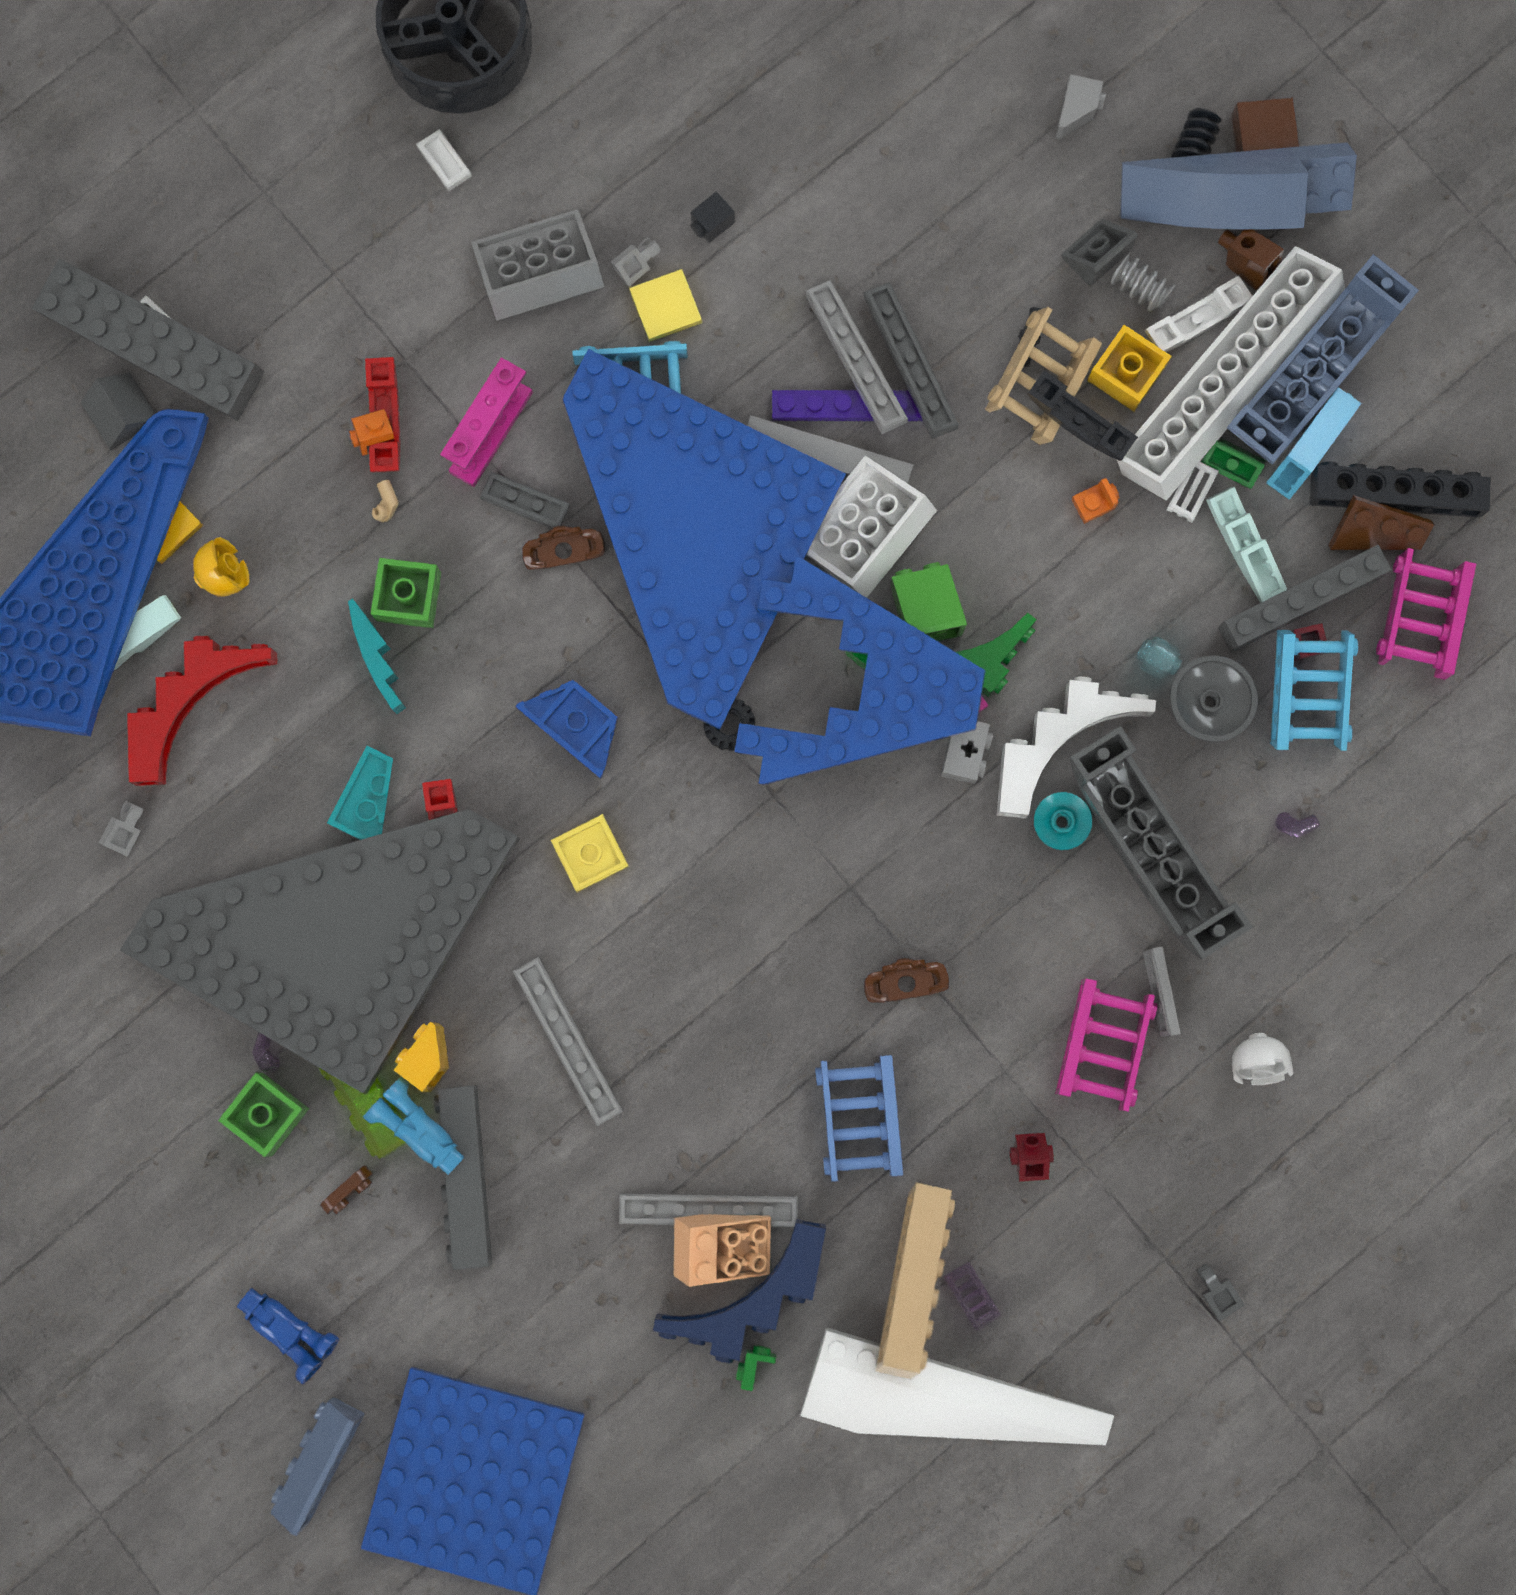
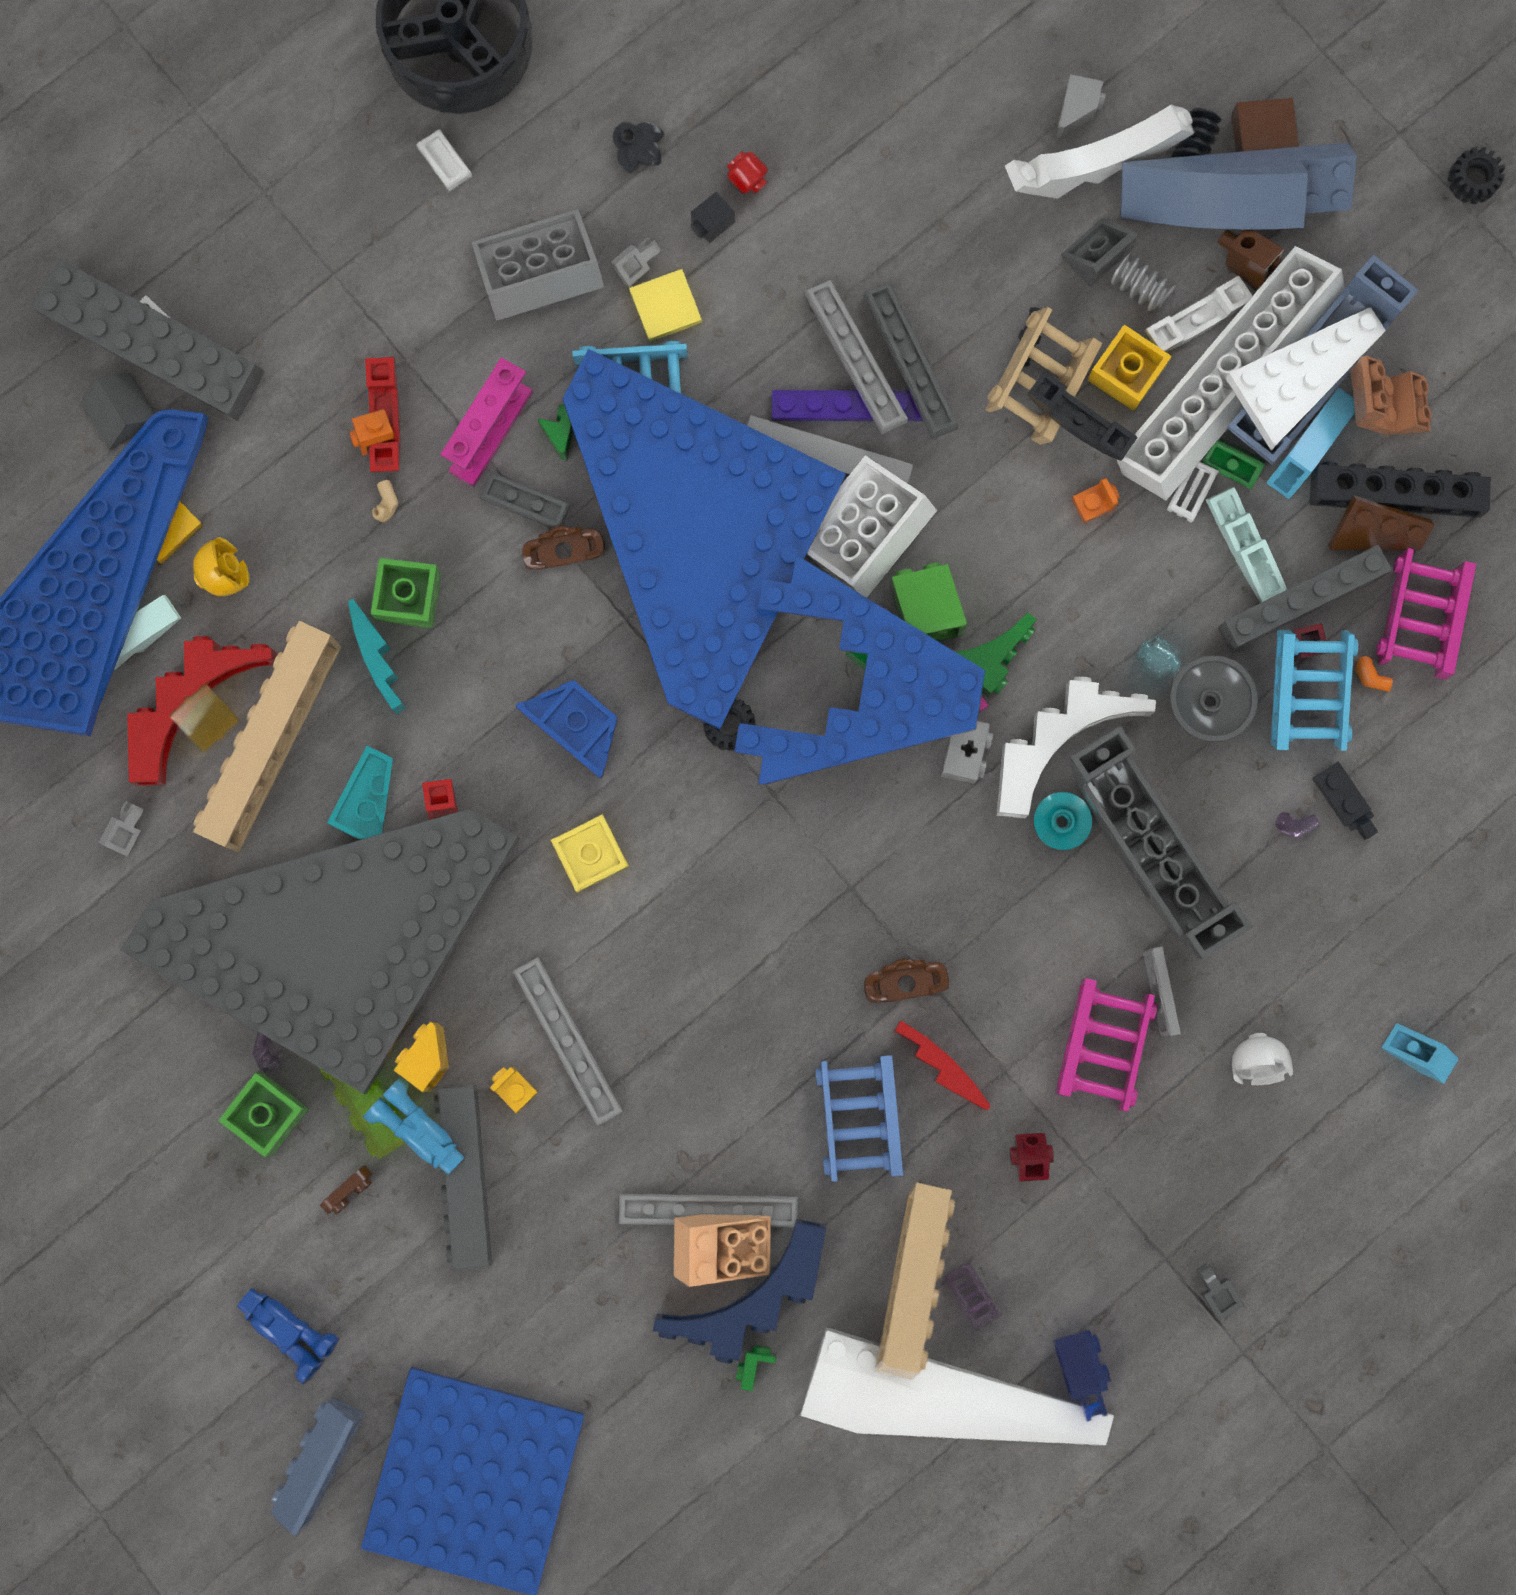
(204, 717): none -> clear yellow piece
(267, 737): none -> tan brick
(513, 1088): none -> yellow bracket
(560, 433): none -> green slope
(640, 148): none -> black plate
(747, 172): none -> red head
(950, 1073): none -> red slope
(1062, 171): none -> white arch
(1083, 1370): none -> clear blue brick
(1293, 379): none -> white wing
(1346, 800): none -> black hinge
(1368, 675): none -> orange arm
(1389, 403): none -> nougat slope
(1420, 1053): none -> medium azure slope
(1482, 161): none -> black tyre

